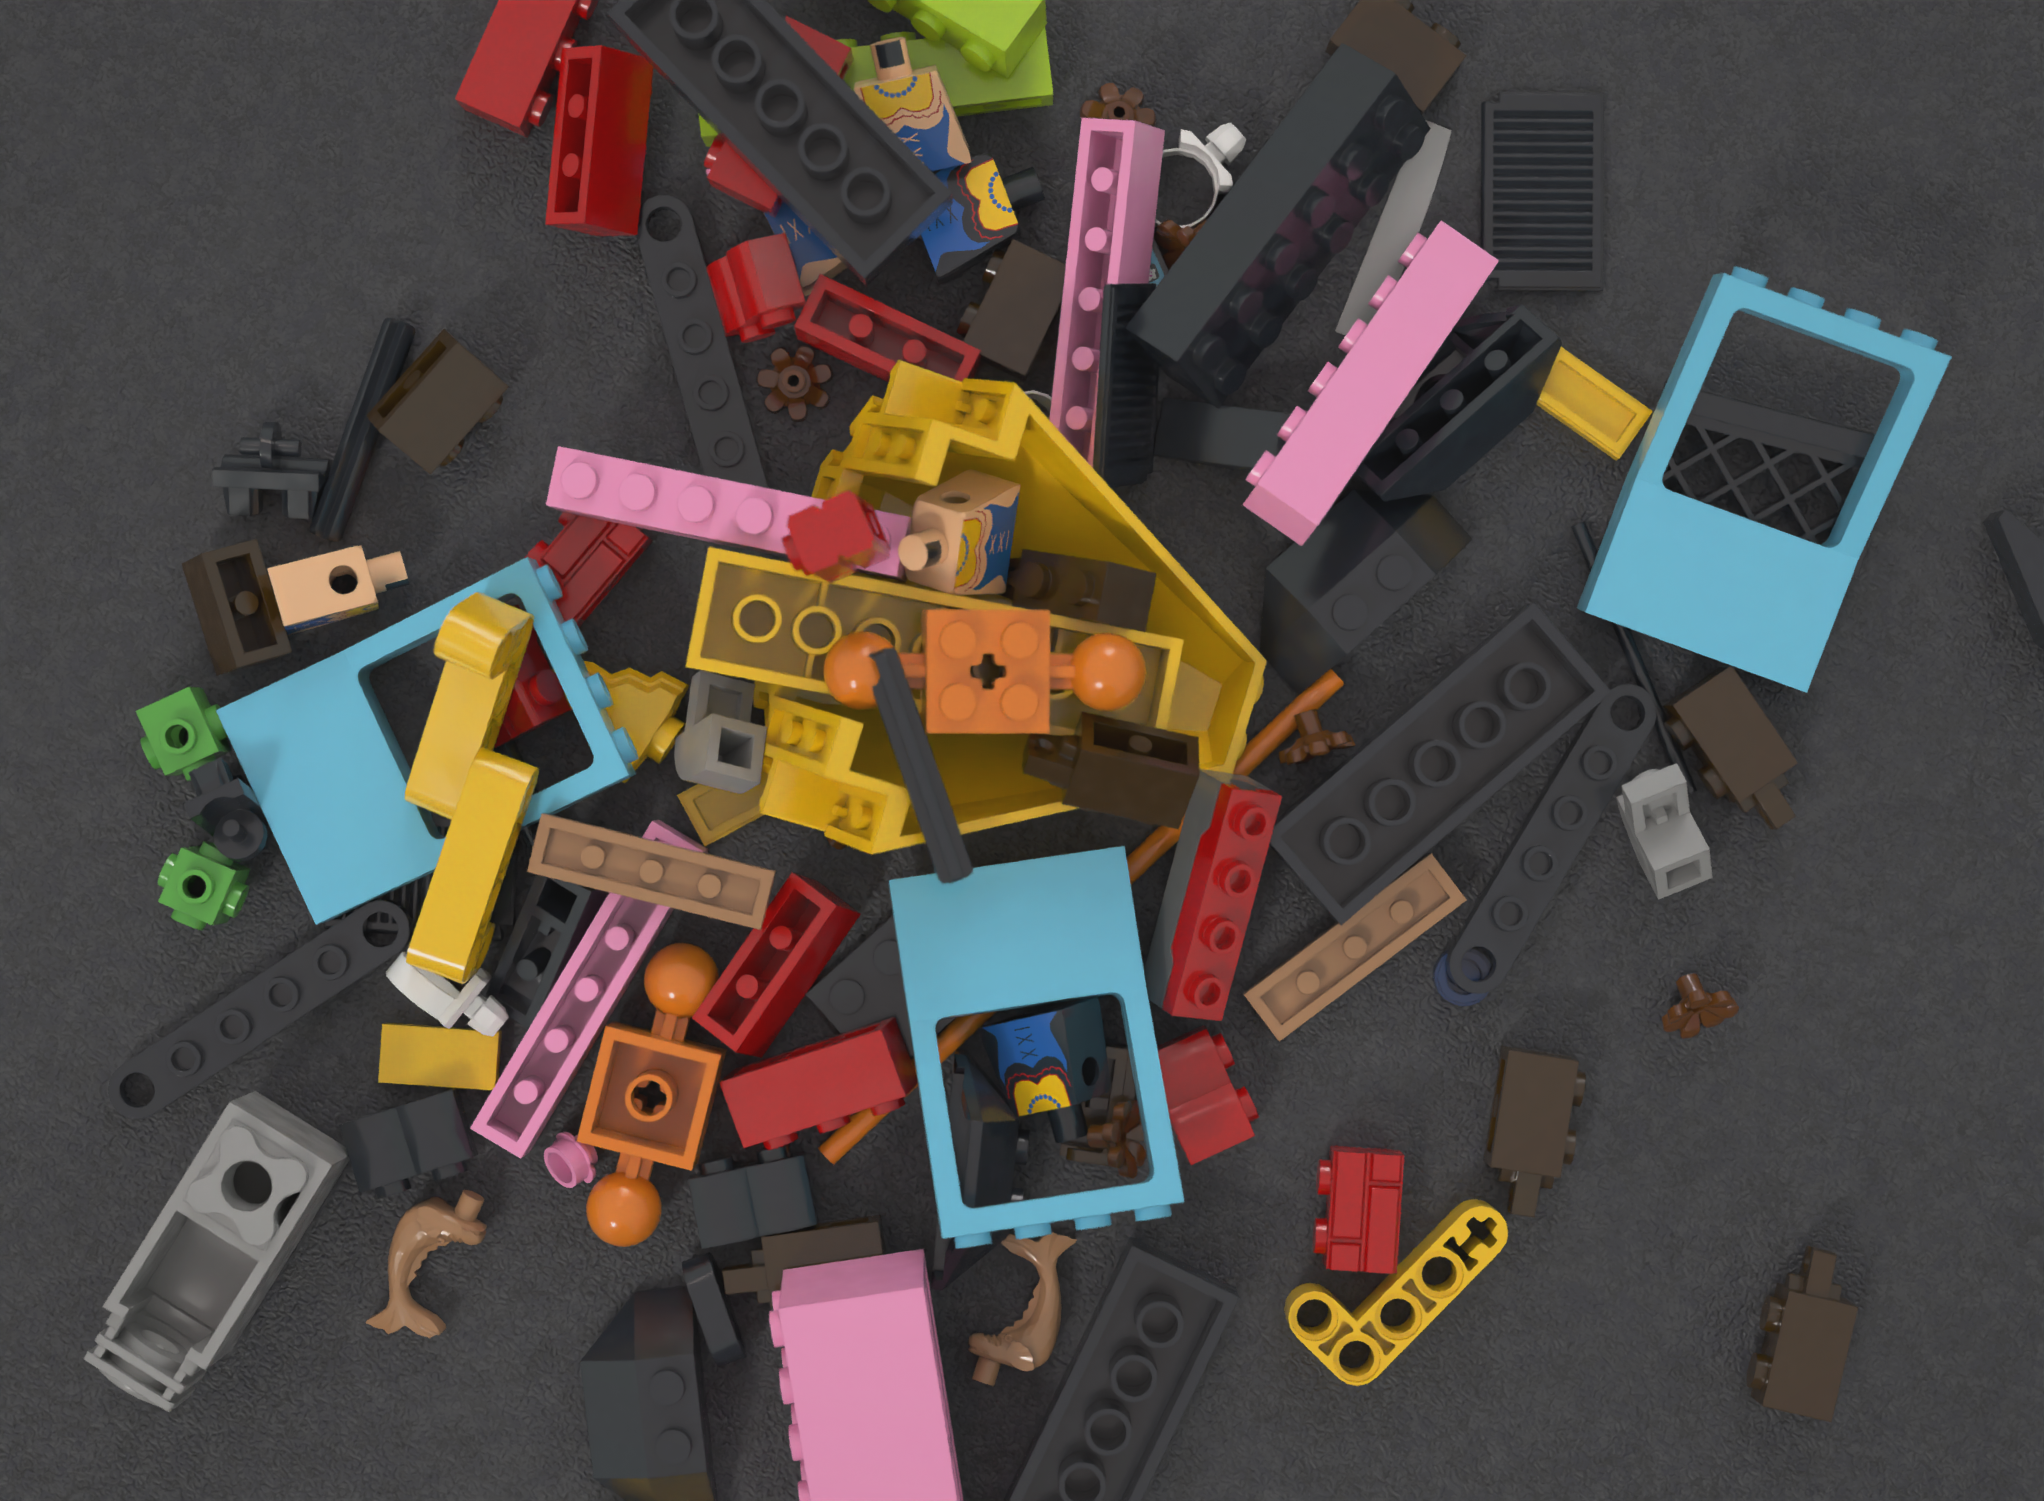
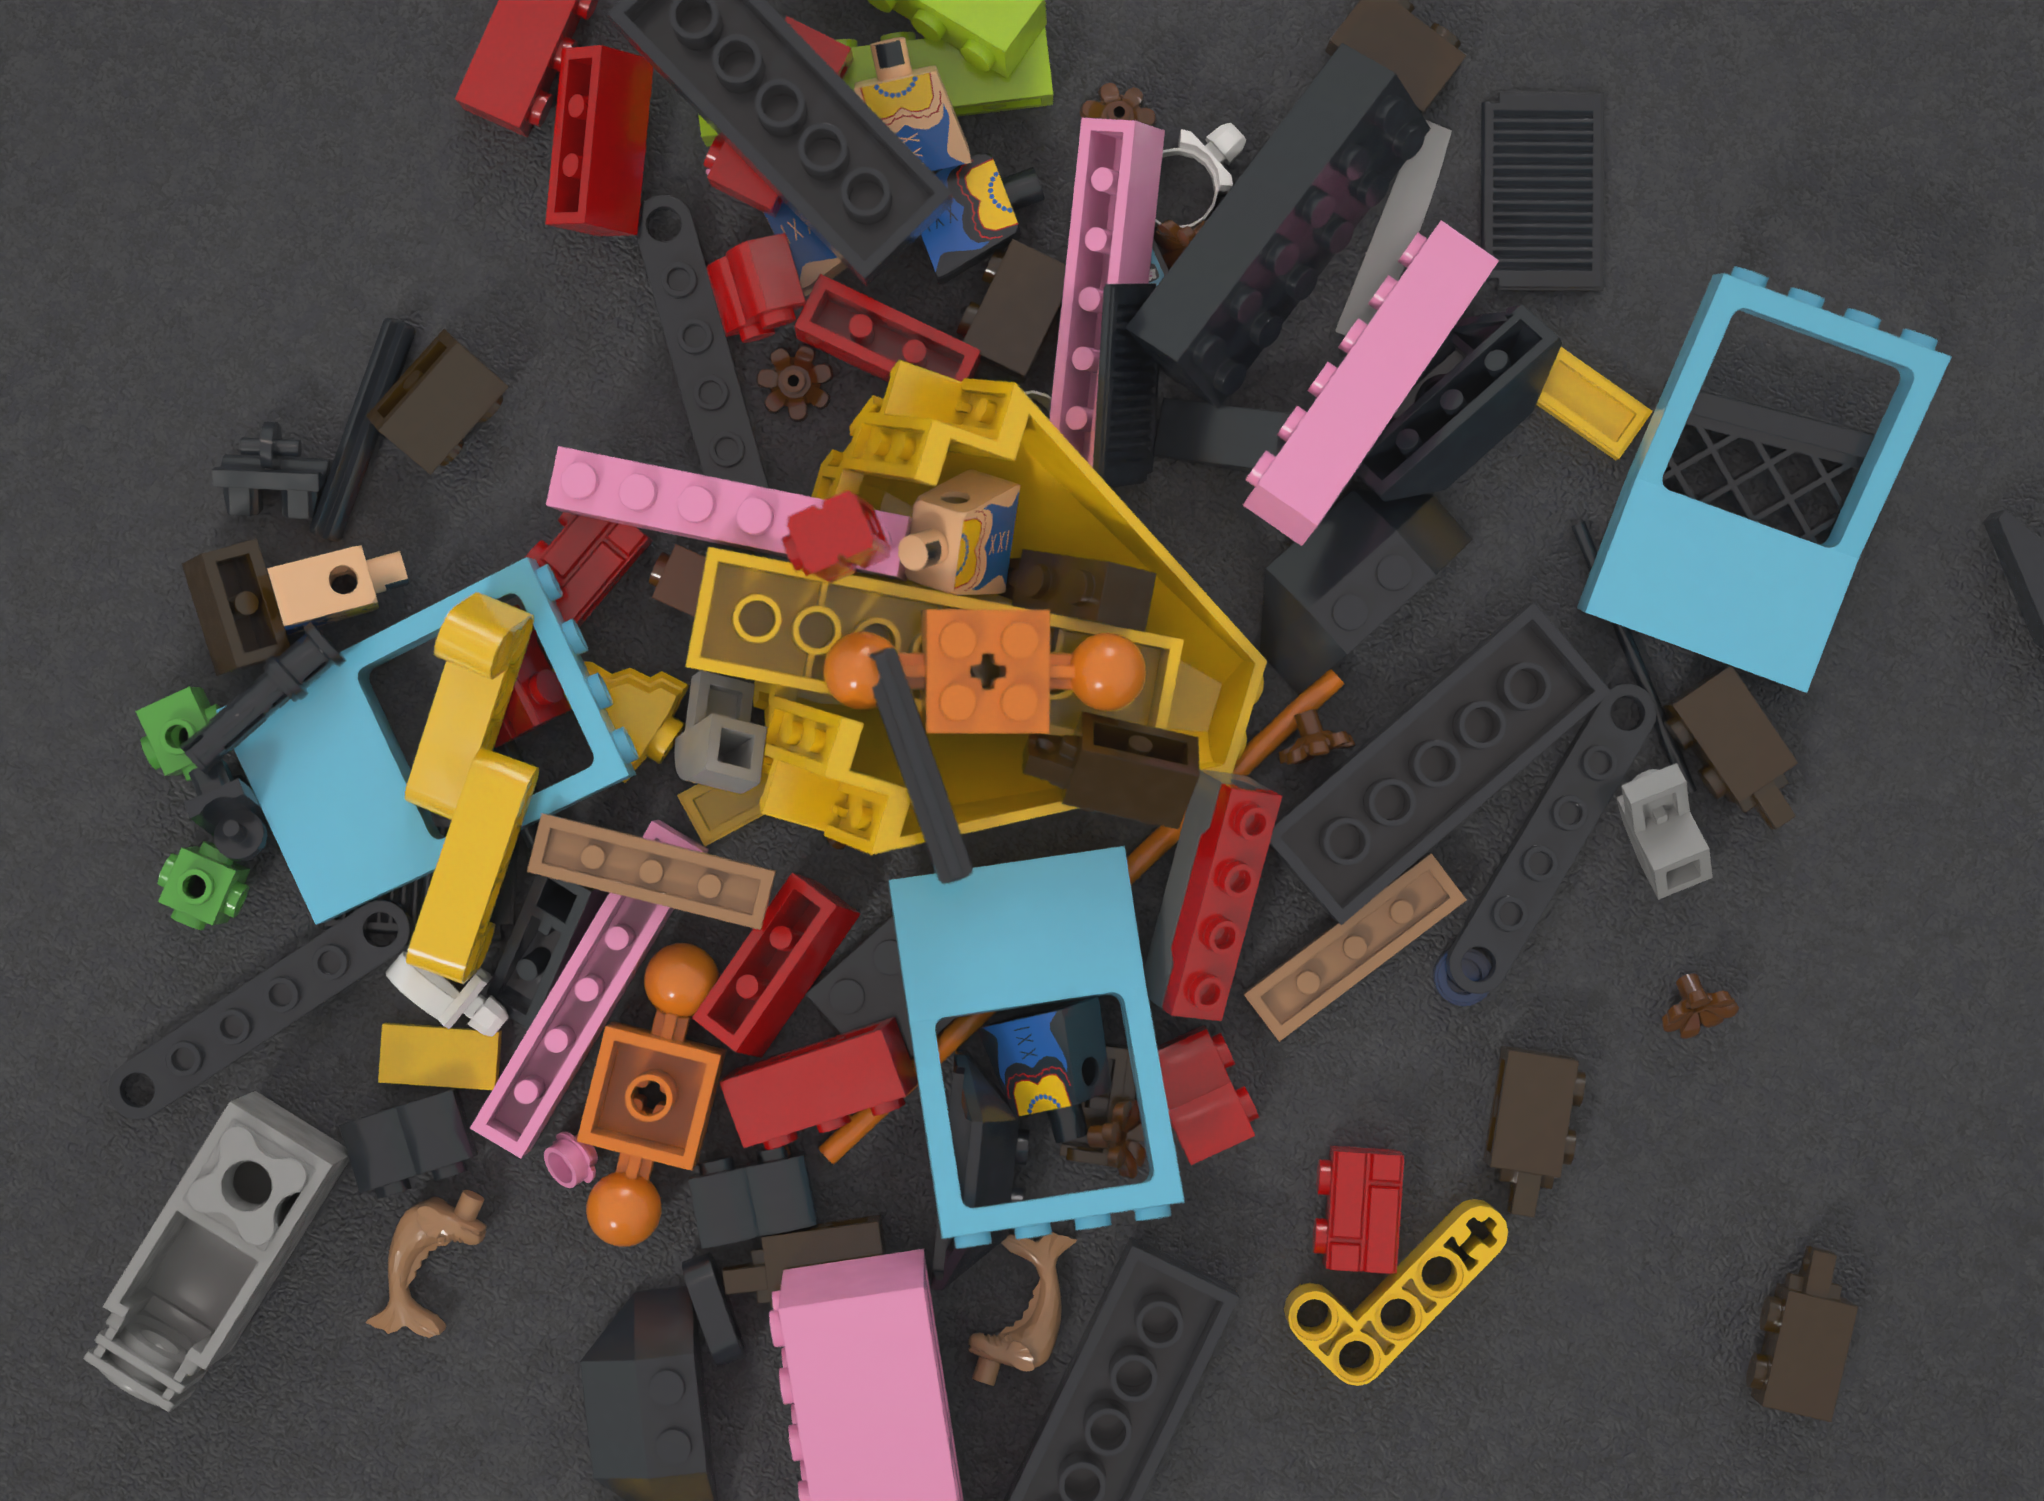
(283, 680): none -> black pin
(678, 579): none -> reddish brown brick

